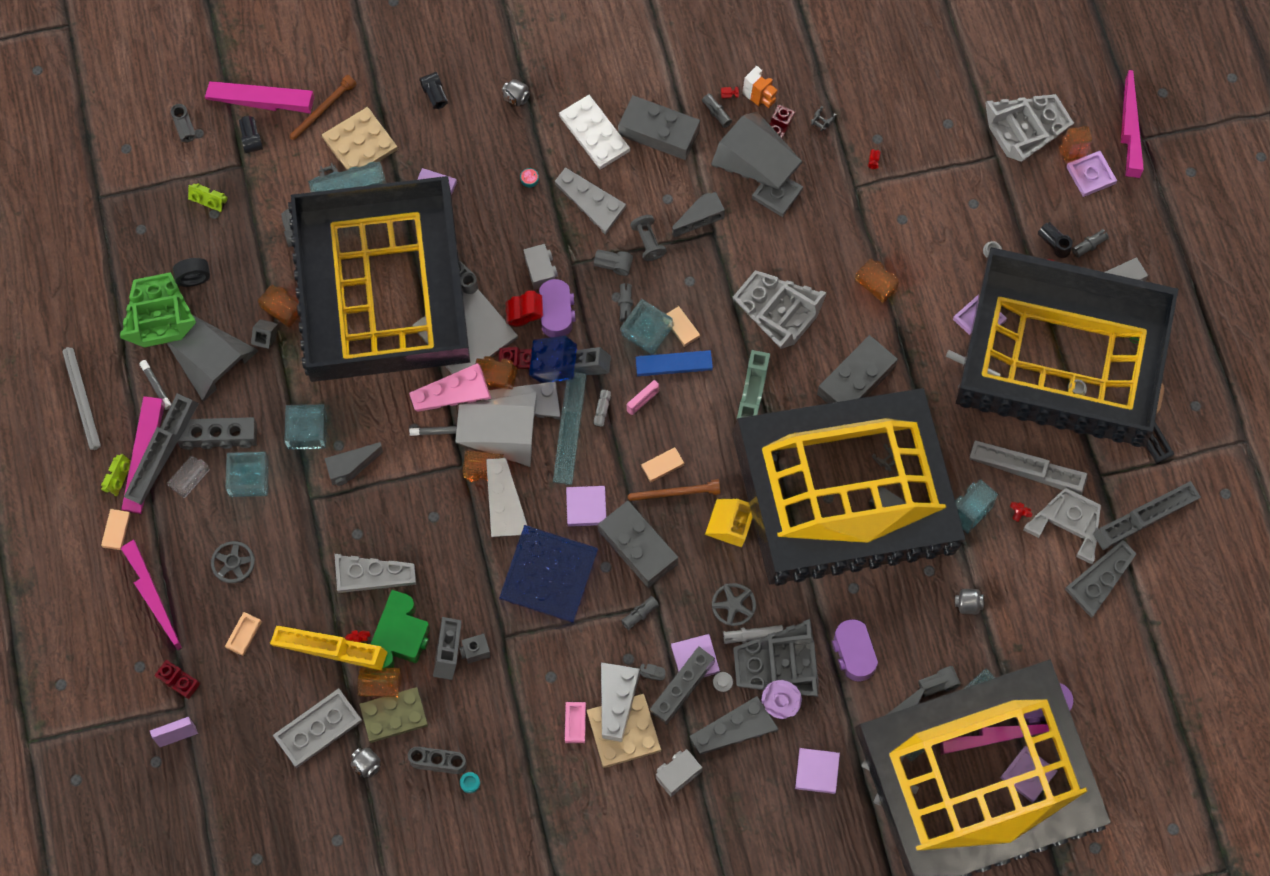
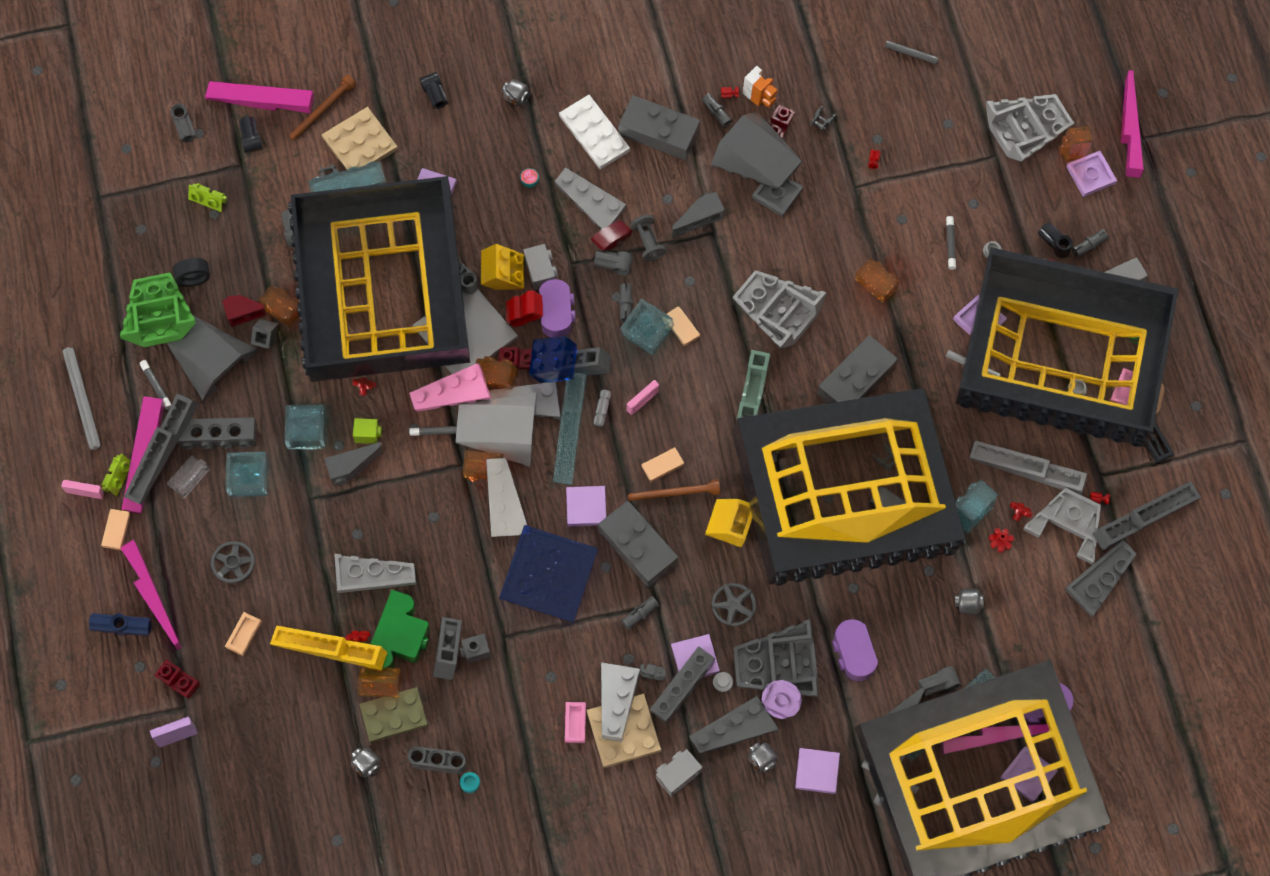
(82, 489): none -> bright pink tile
(108, 623): none -> dark blue piece
(242, 309): none -> dark red slope
(317, 728): light grey plate -> none
(364, 384): none -> red plant
(366, 431): none -> lime brick
(502, 268): none -> yellow slope
(610, 235): none -> dark red slope
(674, 363): blue tile -> none
(744, 635): light grey pin -> none
(762, 757): none -> flat silver head
(912, 52): none -> dark grey bar
(951, 243): none -> dark grey bar
(1001, 540): none -> red plant
(1098, 497): none -> red piece
(1121, 394): none -> bright pink tile

